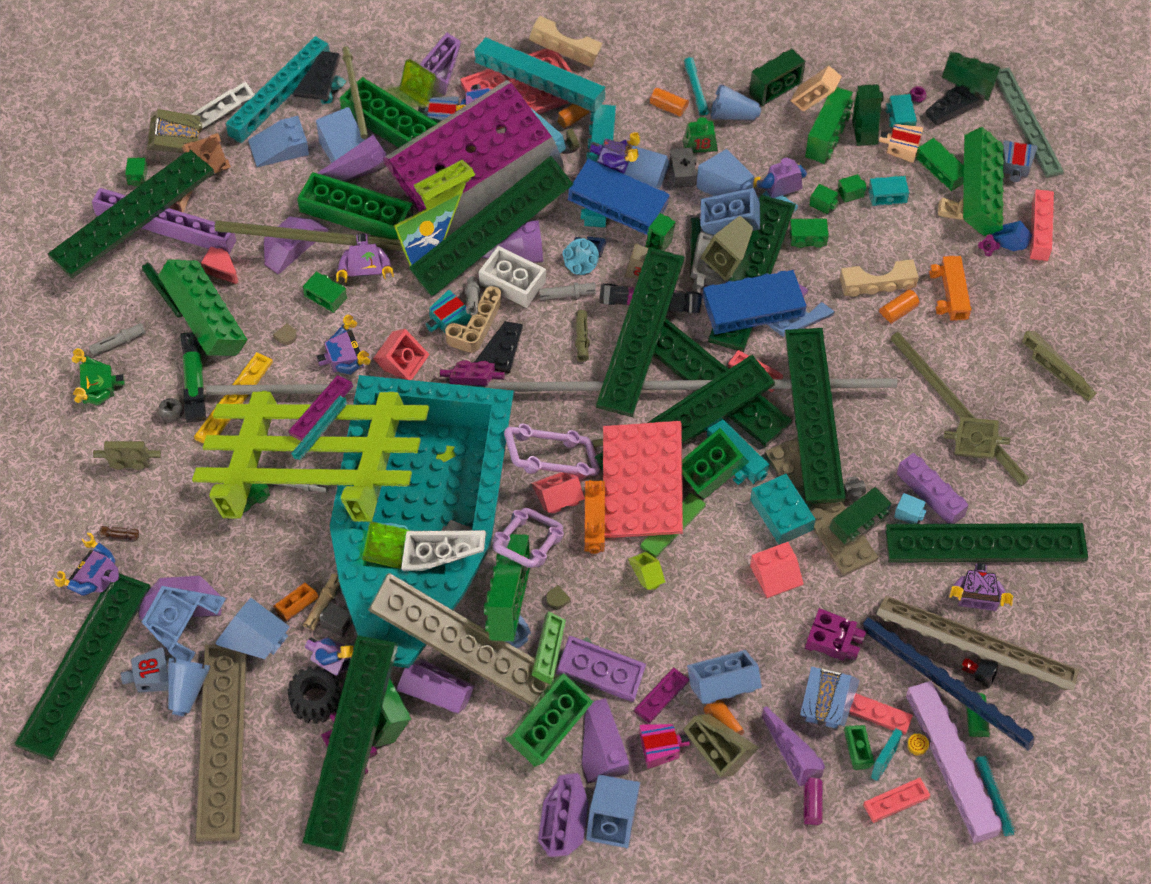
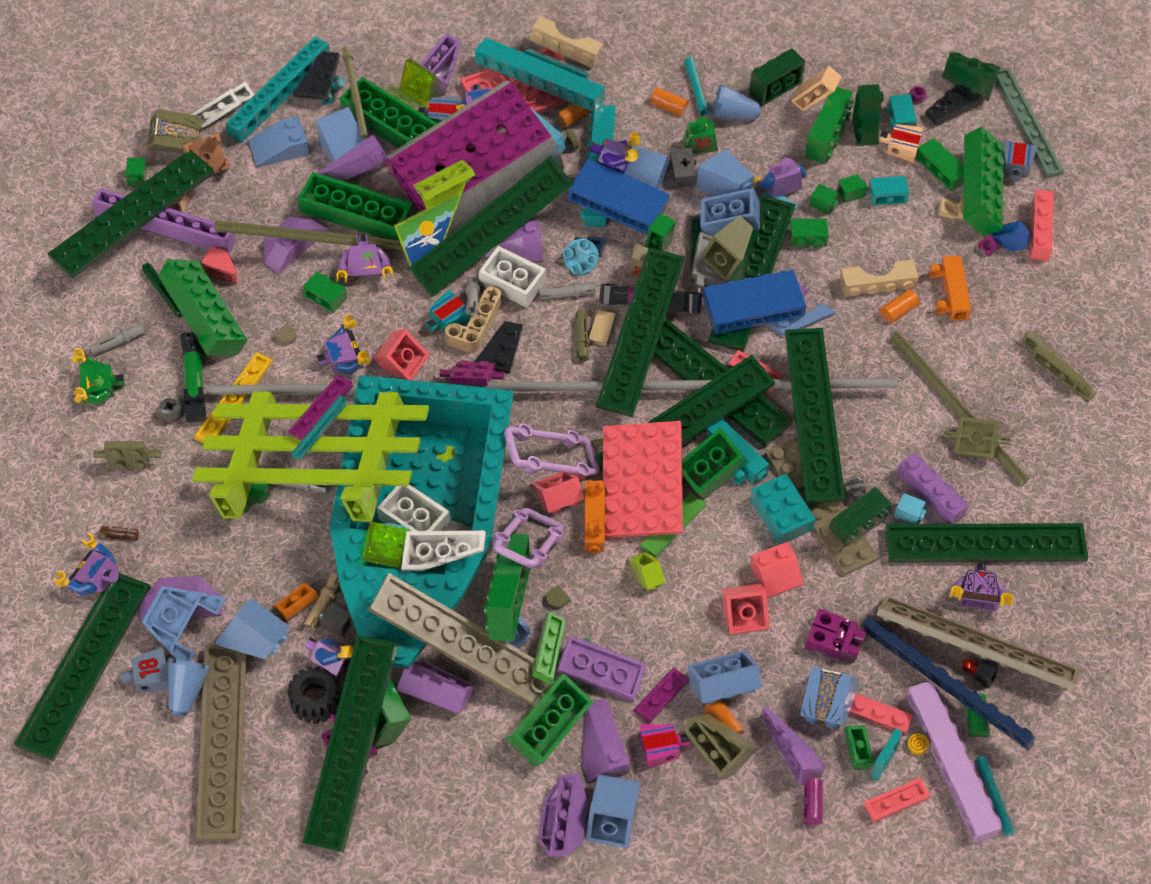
(412, 509): none -> white brick
(557, 63): none -> teal axle
(602, 327): none -> tan tile
(745, 608): none -> coral slope

